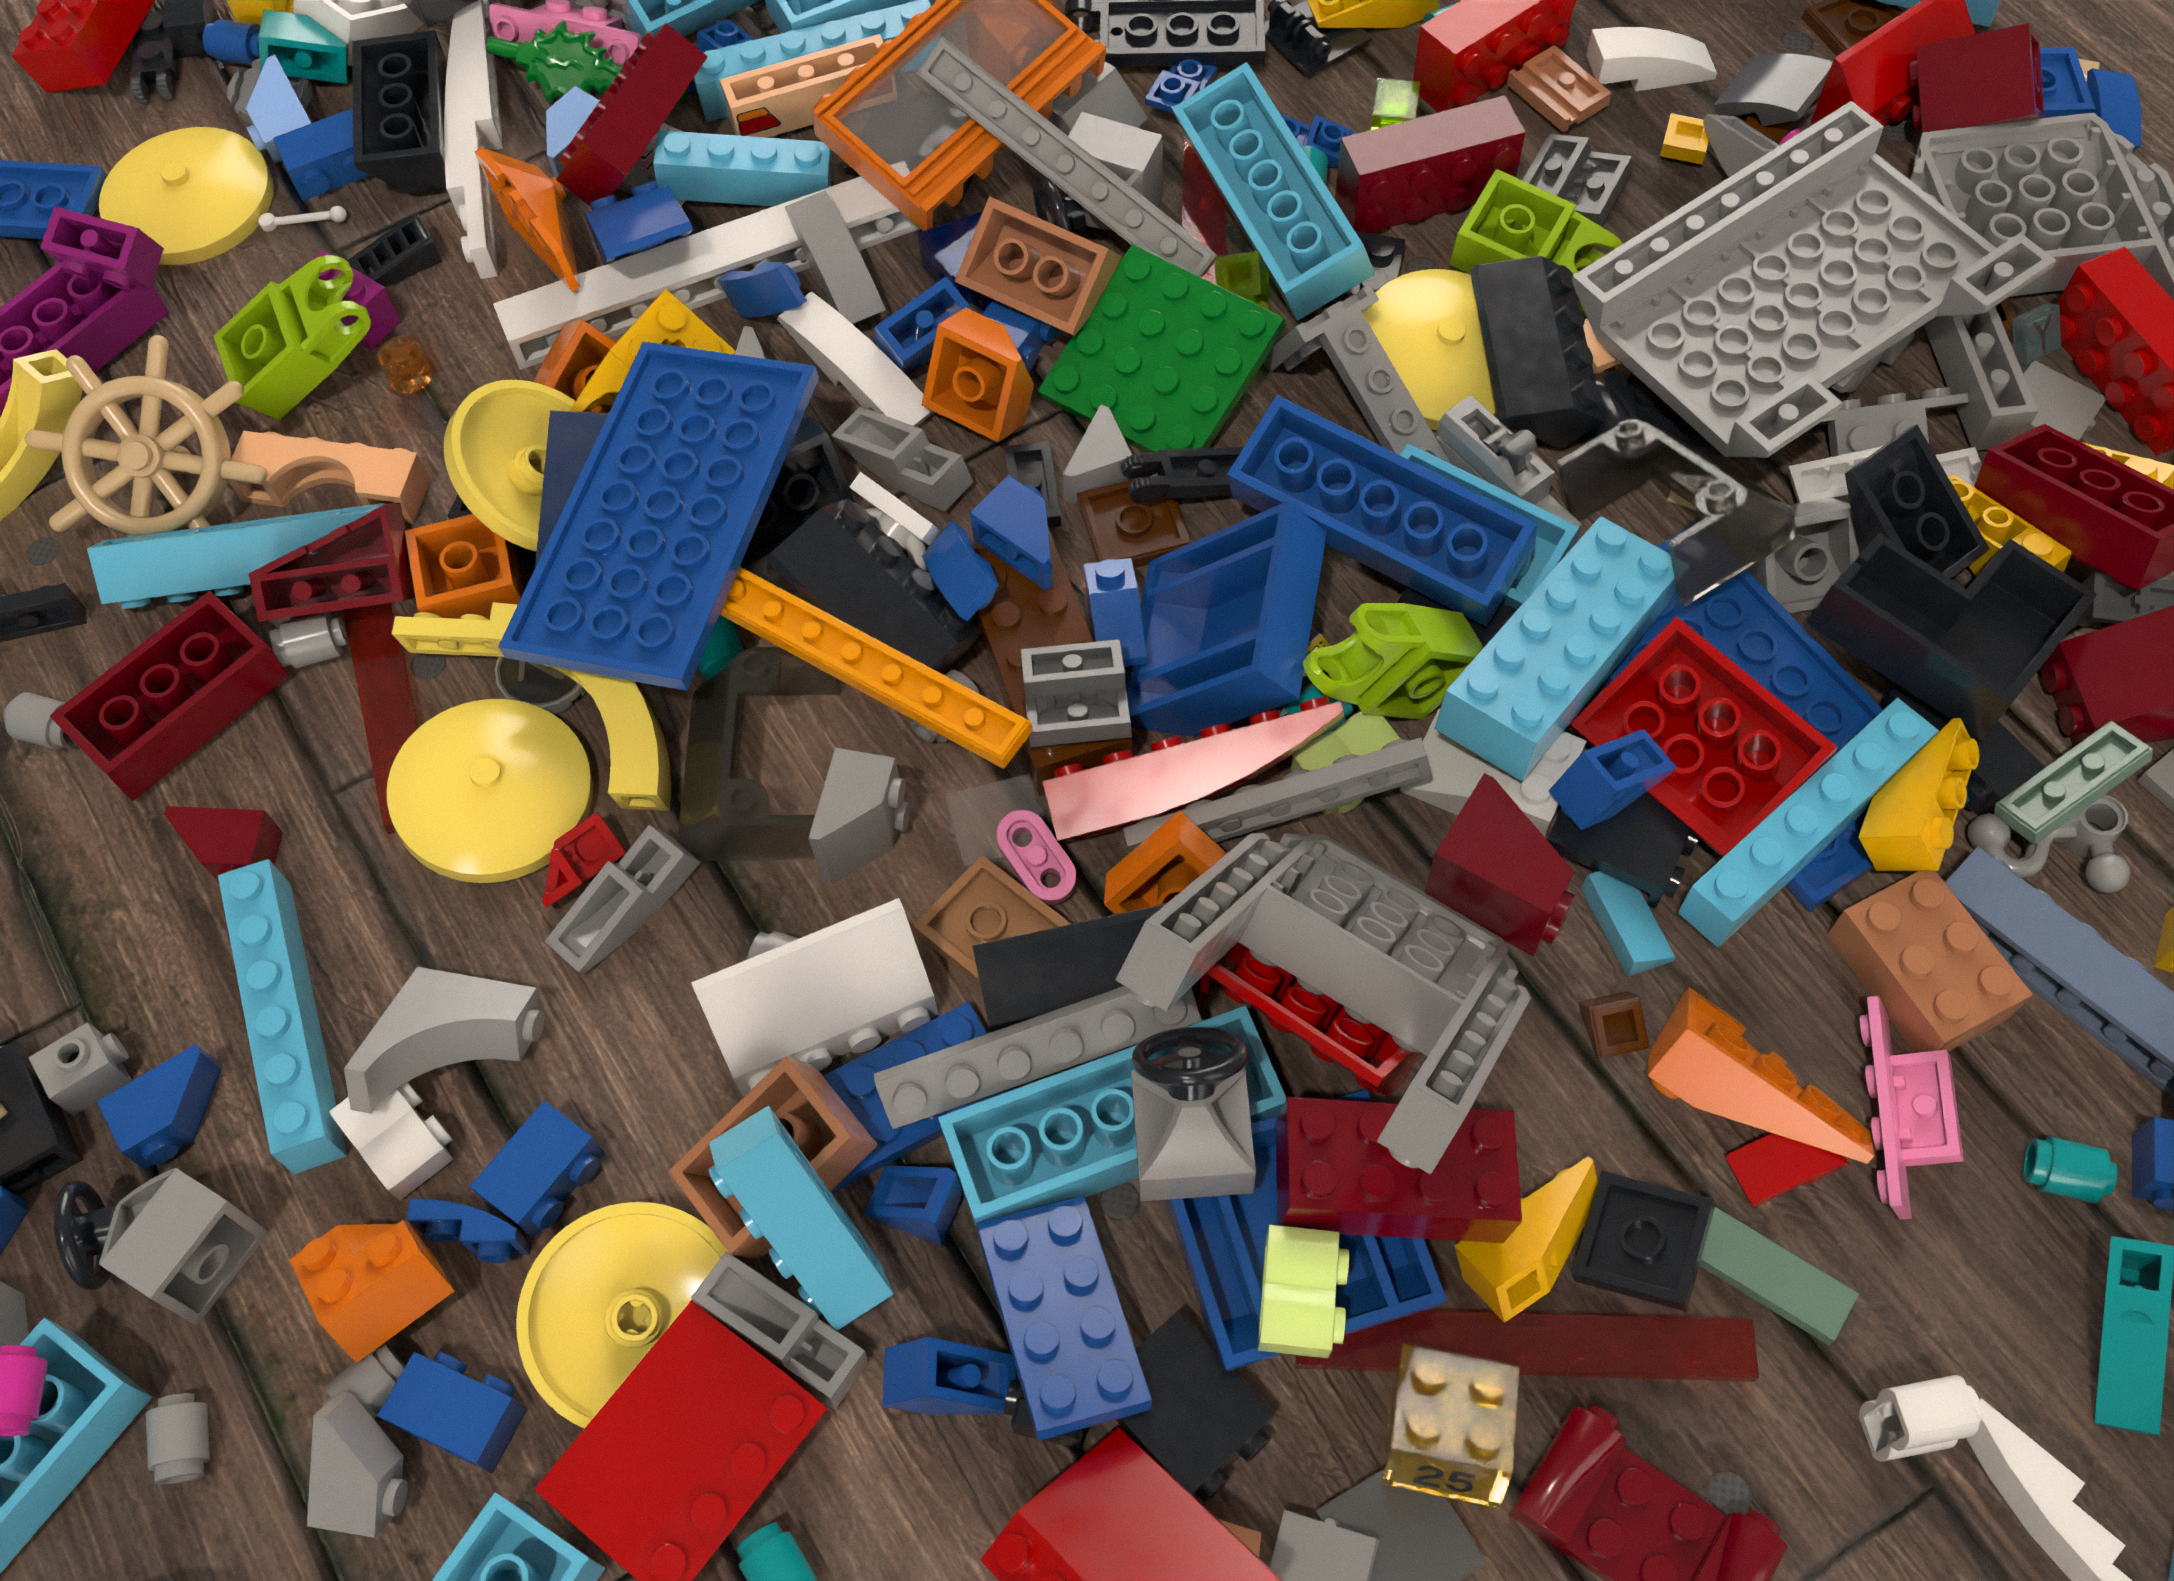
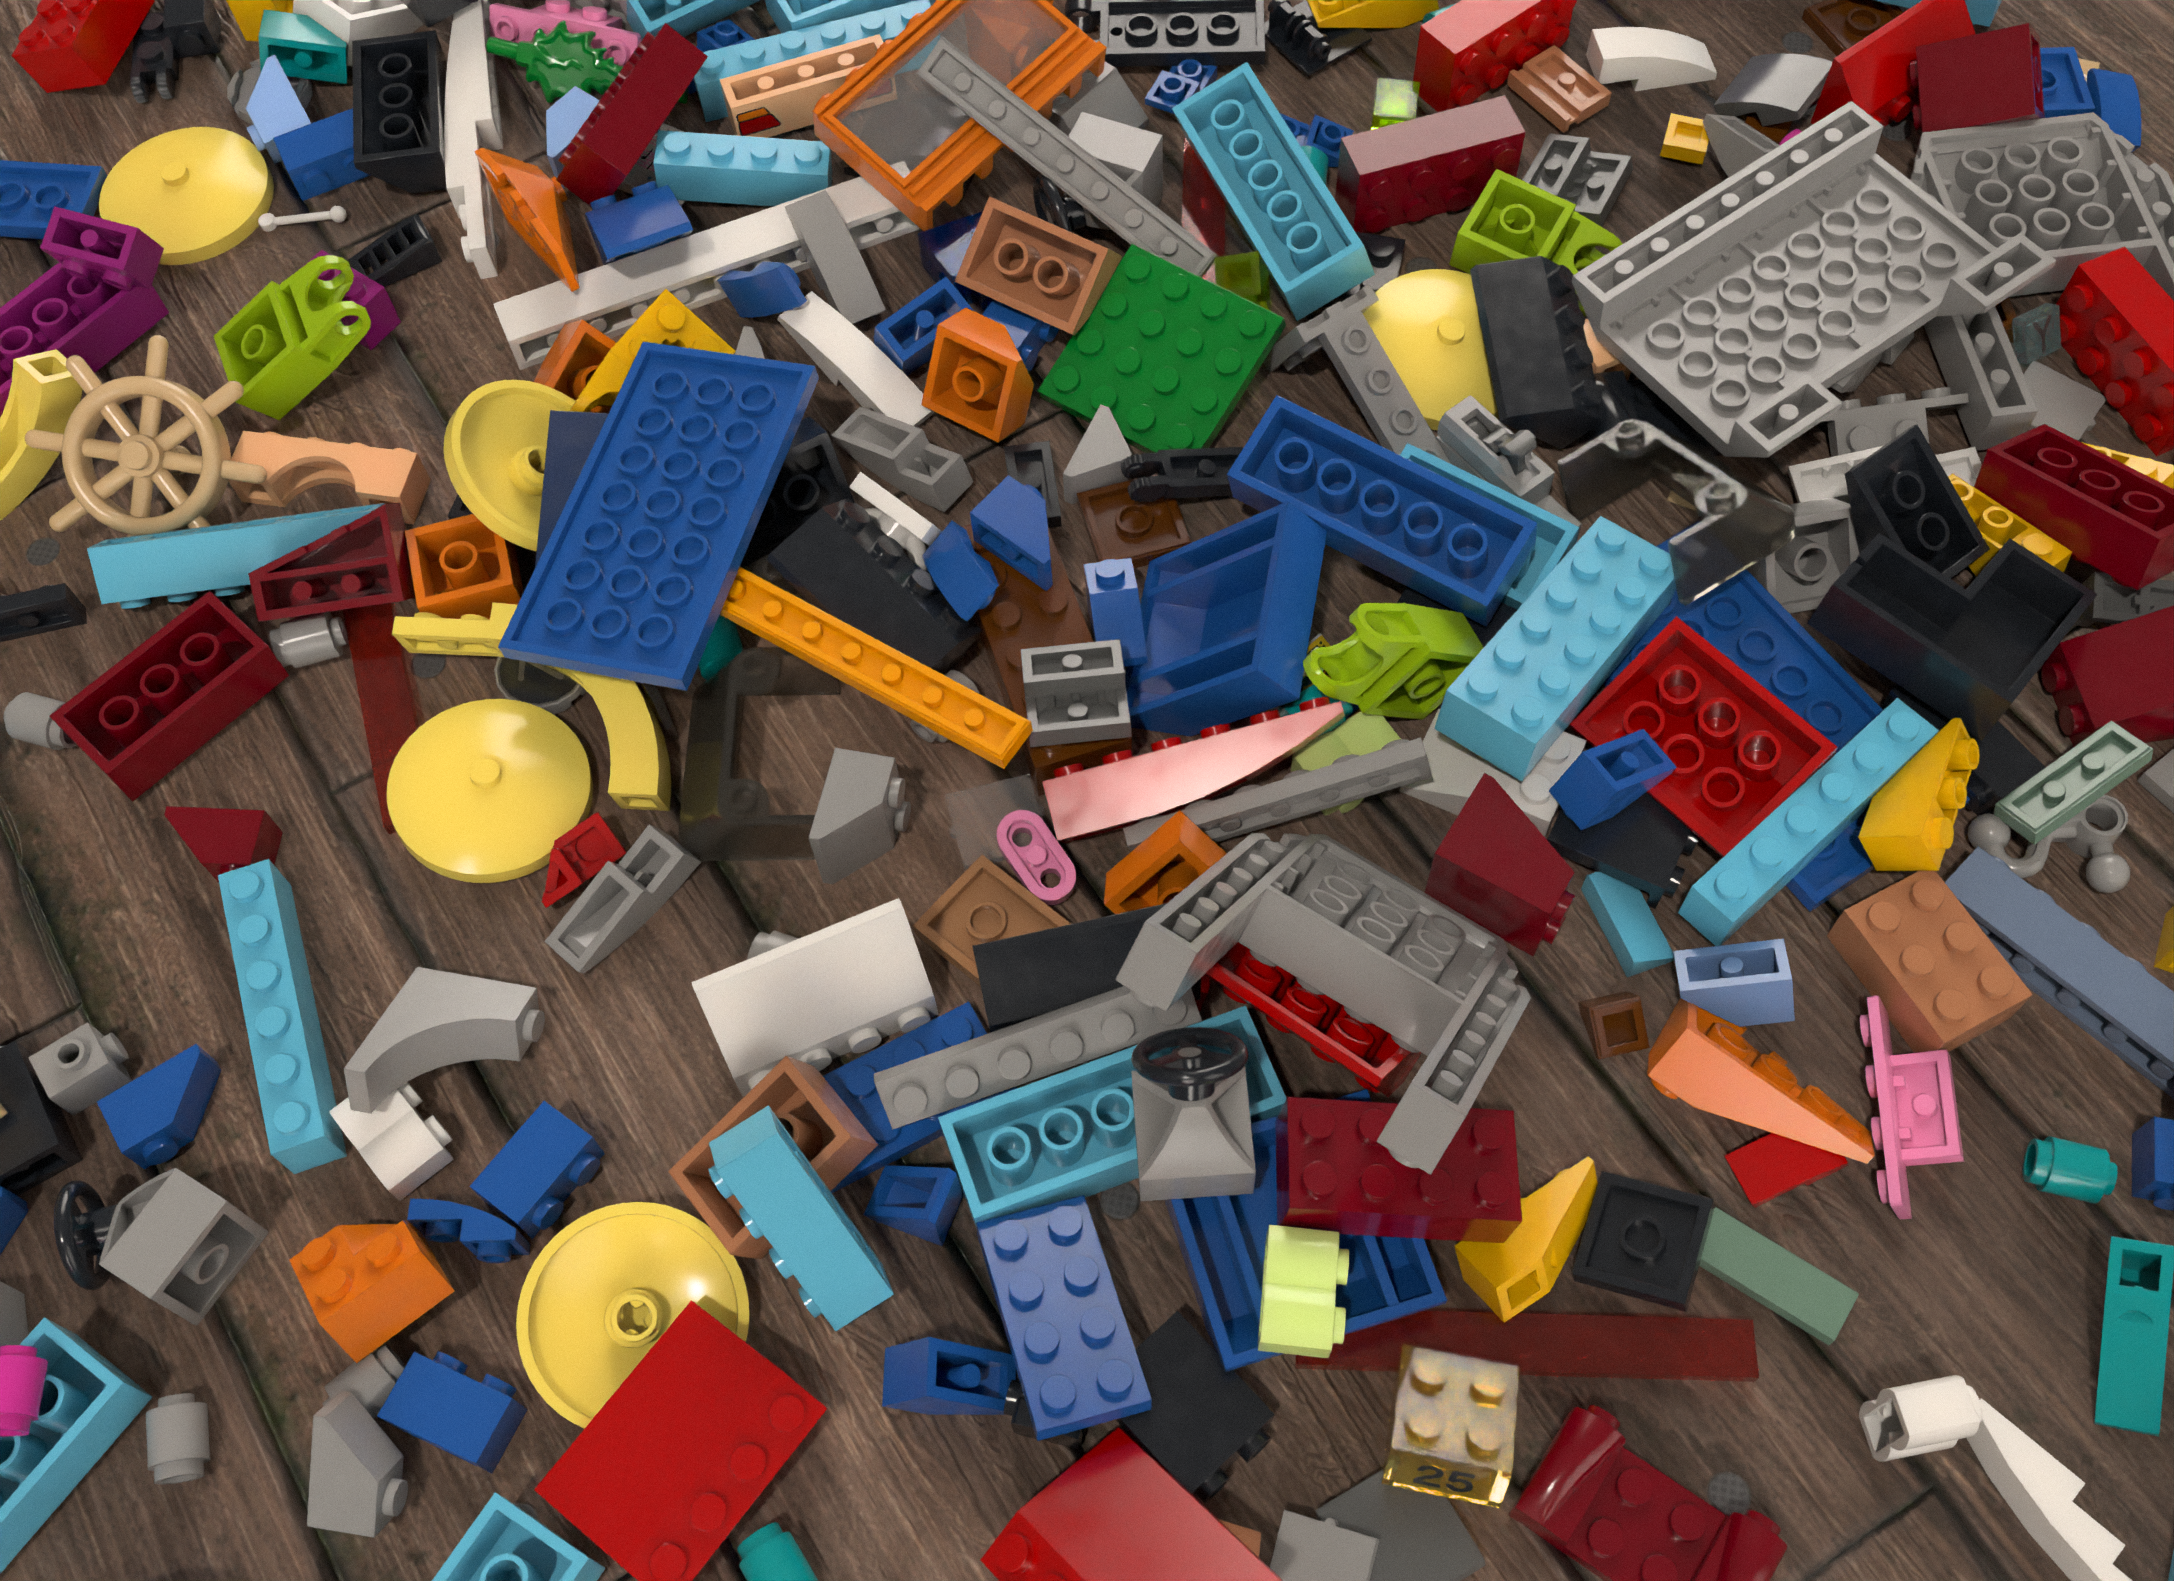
(232, 41): blue brick -> none
(404, 364): clear orange wheel -> none
(781, 1329): light grey slope -> none
(1738, 981): none -> medium blue slope

